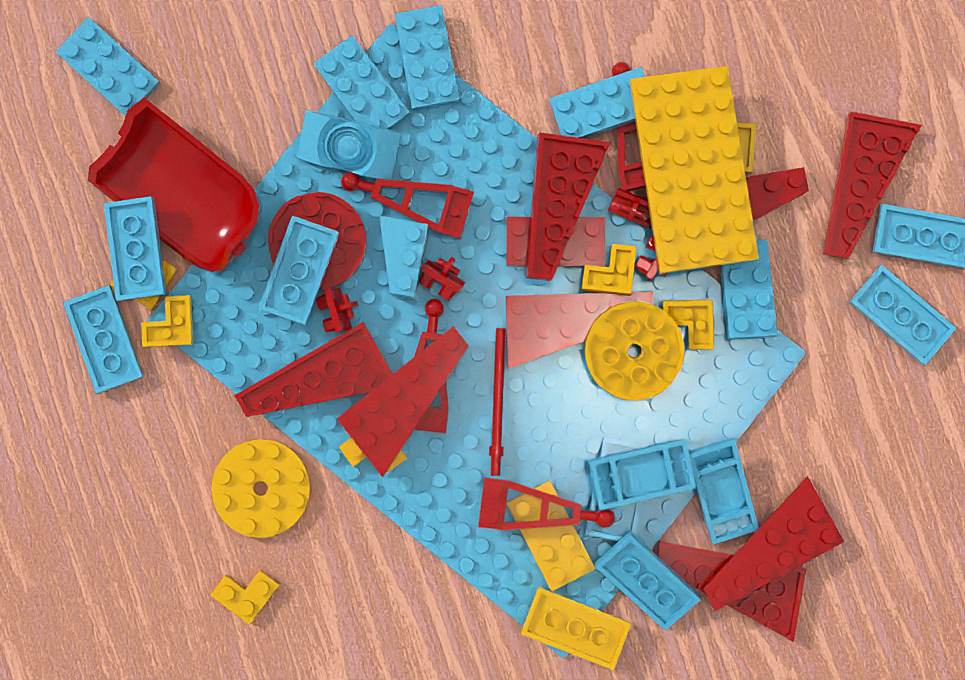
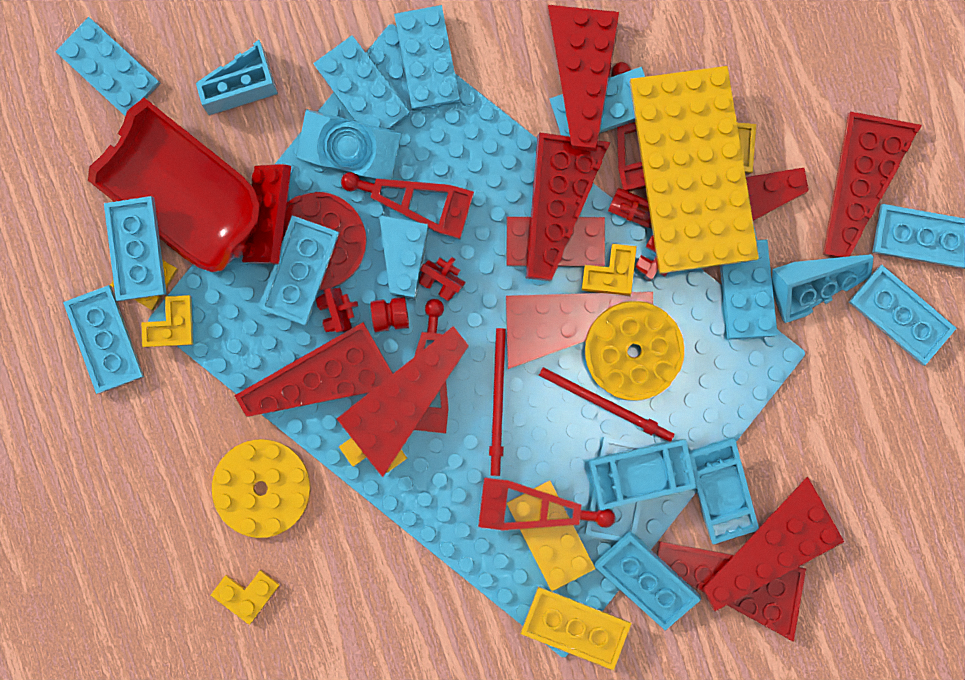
(238, 82): none -> medium azure wedge
(271, 189): none -> red plate
(389, 314): none -> red wheel
(584, 56): none -> red wing
(649, 426): none -> red bar
(698, 316): yellow plate -> none
(808, 283): none -> medium azure wedge

